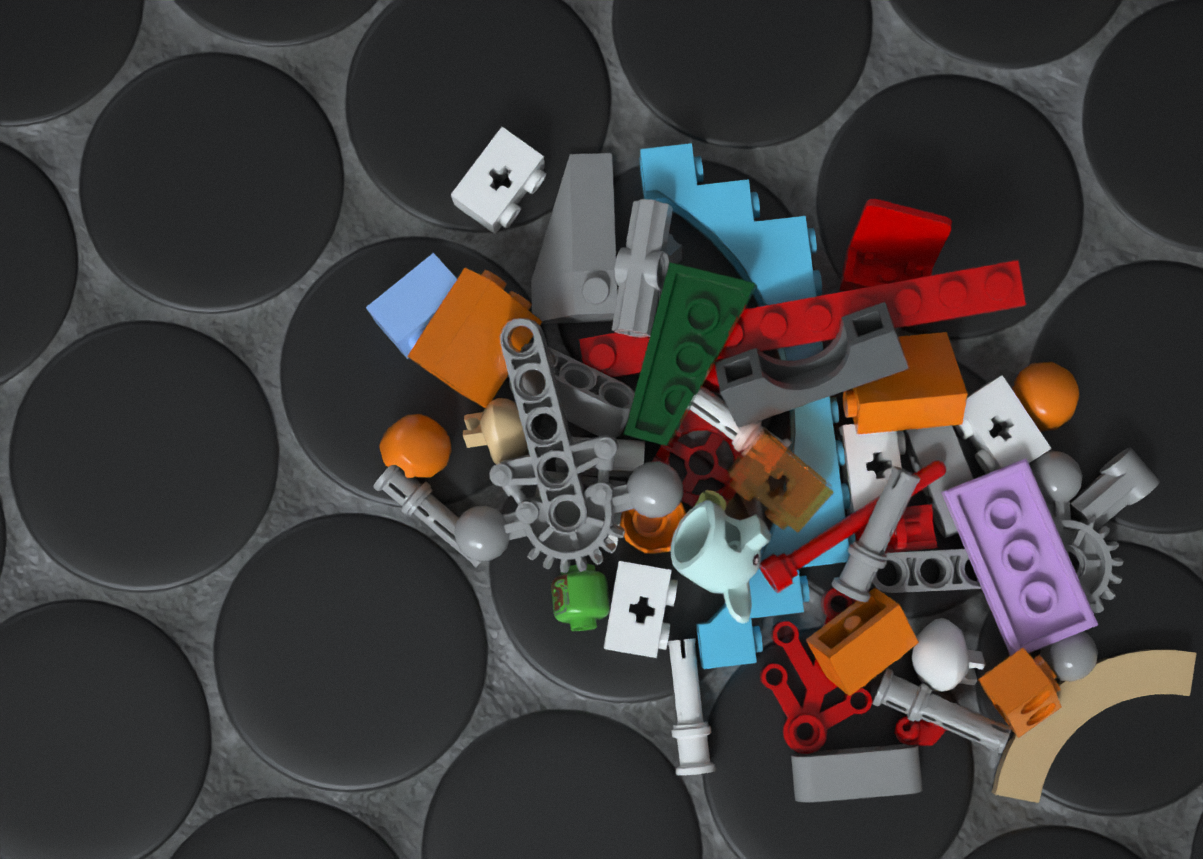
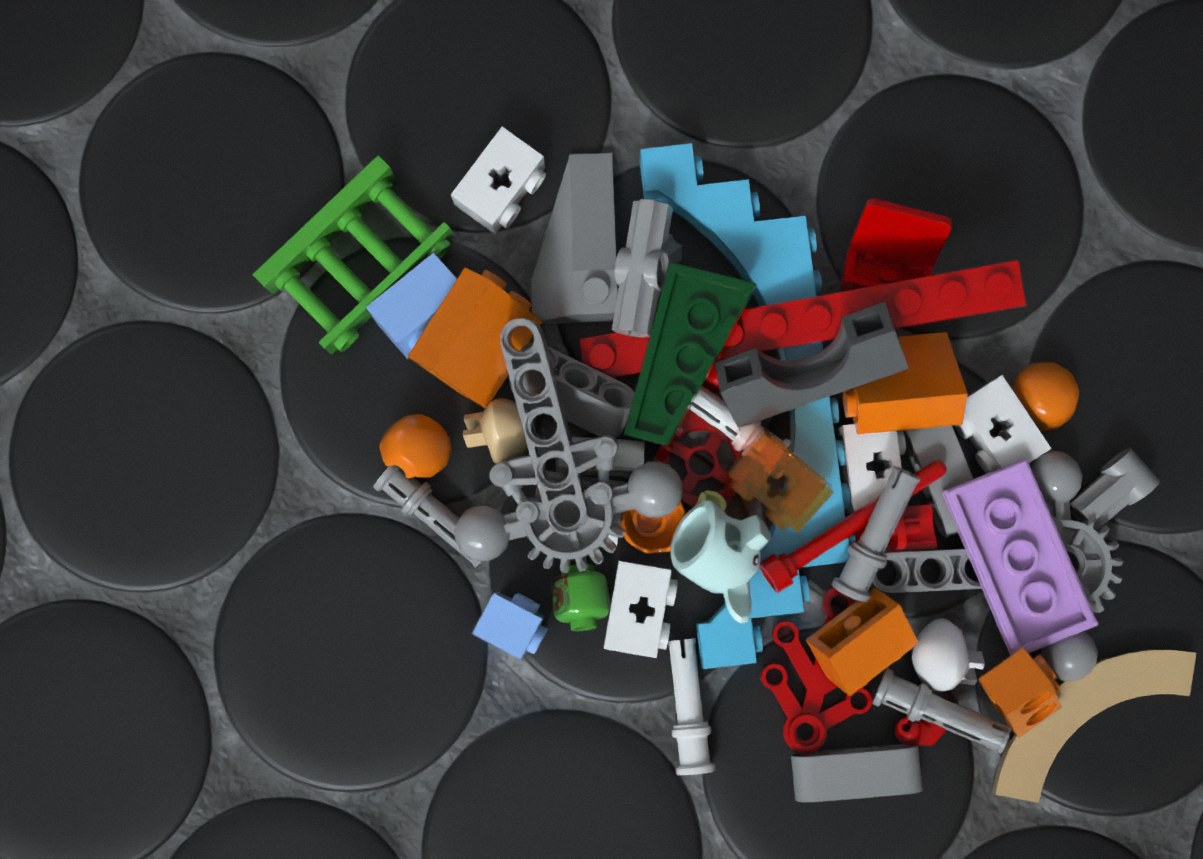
(313, 243): none -> bright green fence
(512, 624): none -> light blue brick

